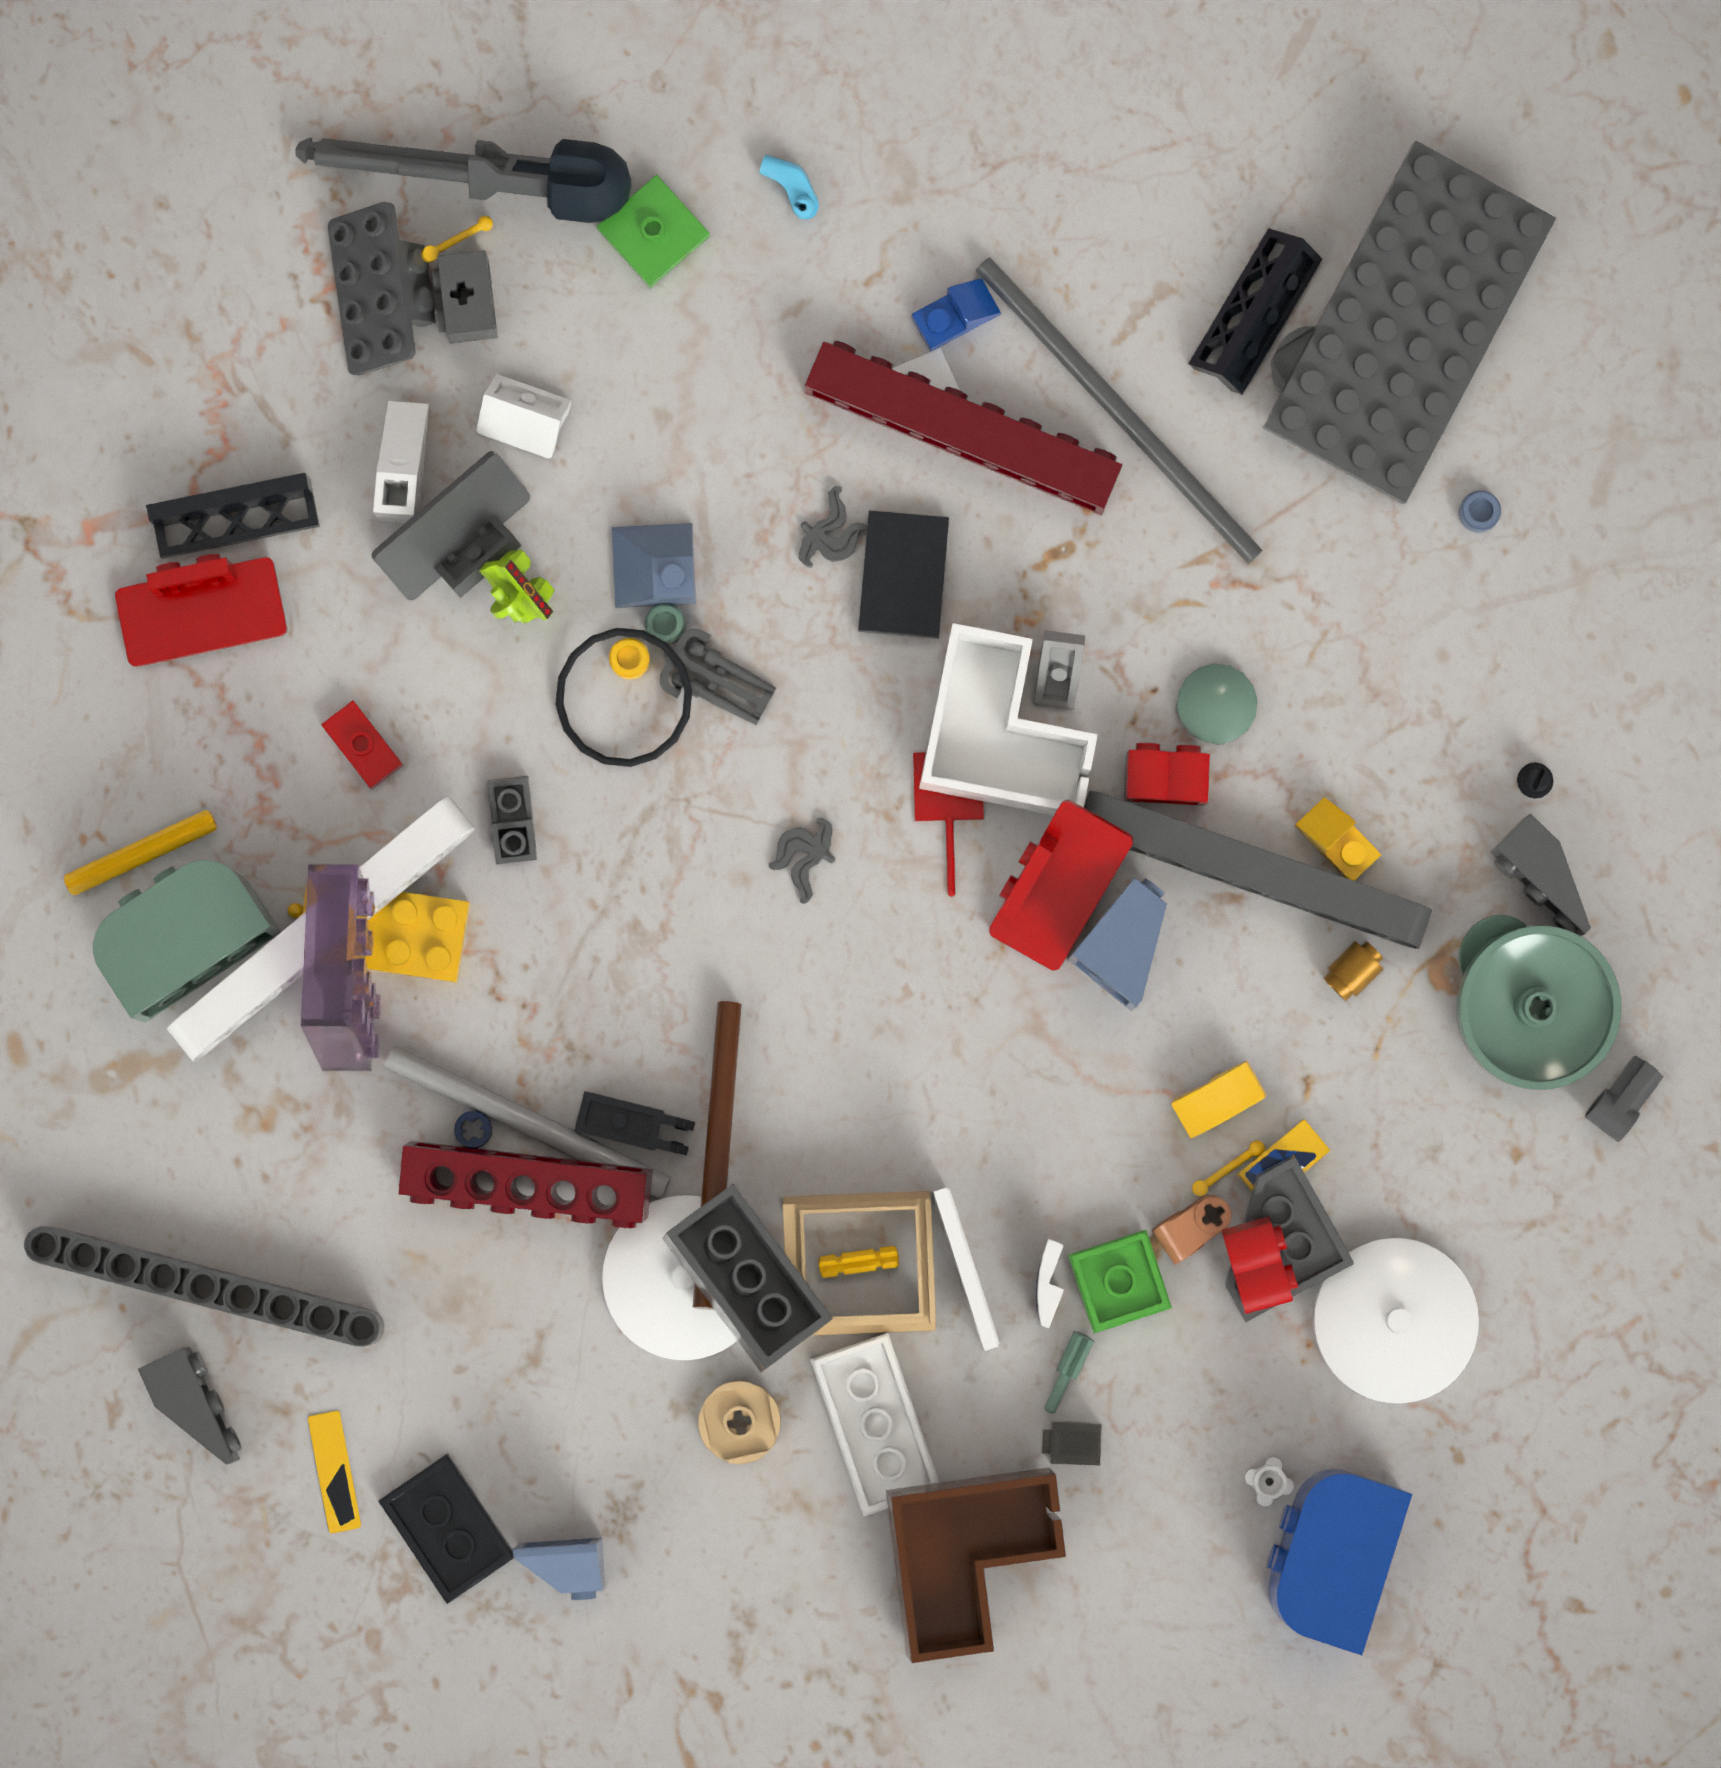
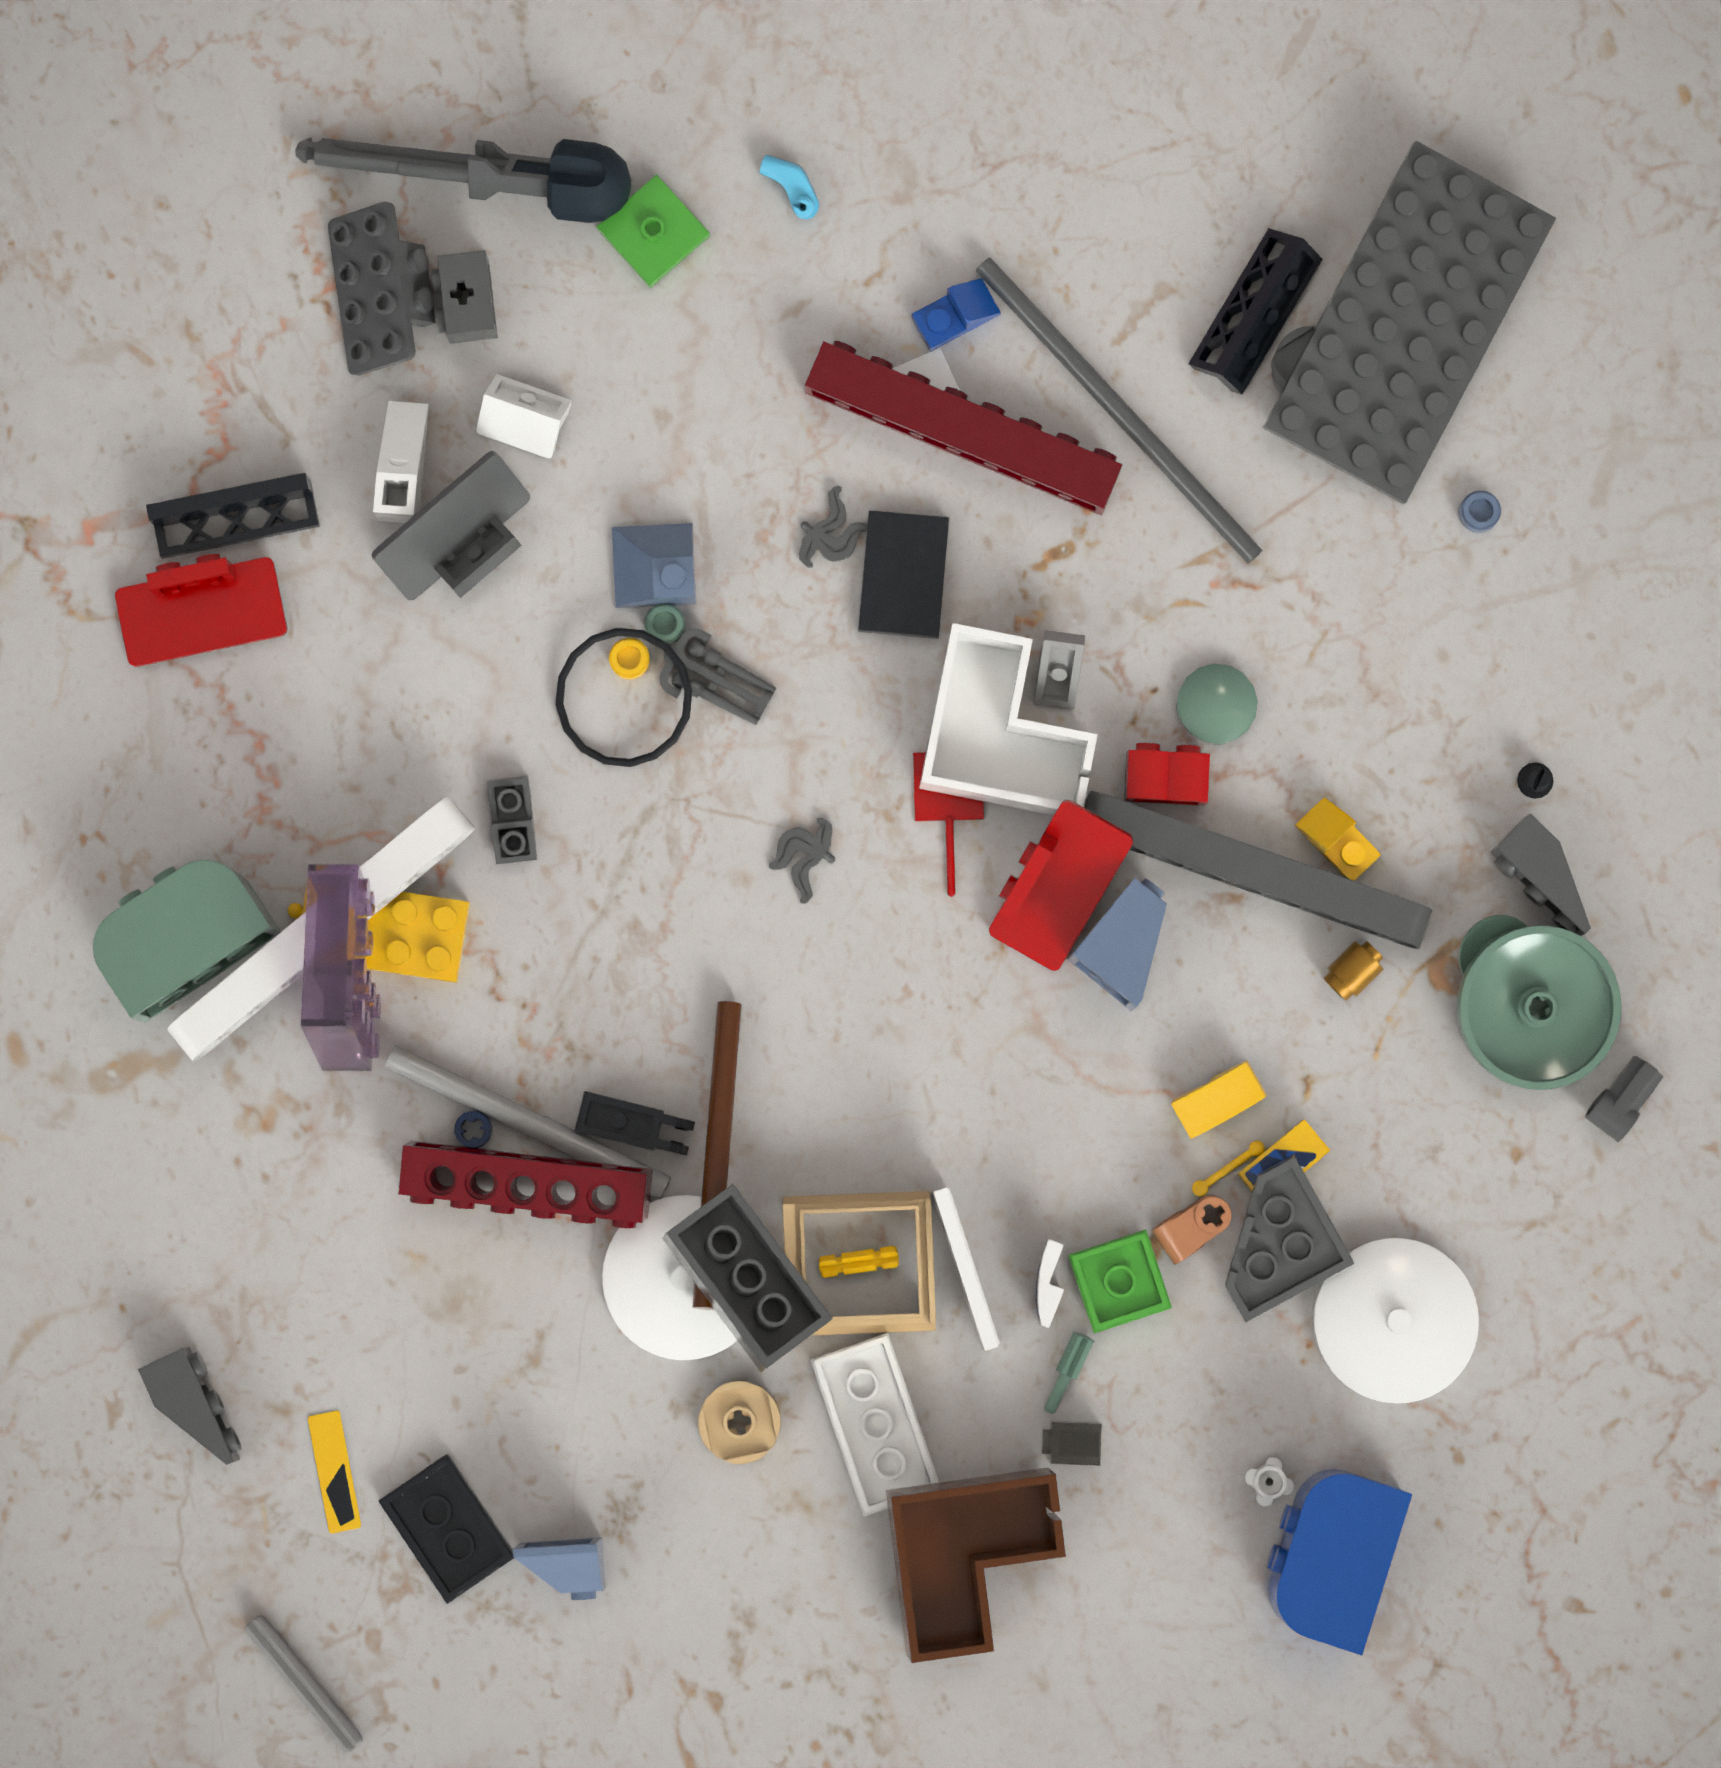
(140, 852): yellow axle -> none
(183, 1287): dark grey beam -> none
(303, 1684): none -> light grey axle
(362, 744): red plate -> none
(431, 252): yellow hinge -> none
(514, 592): lime hips -> none
(1258, 1264): red brick -> none

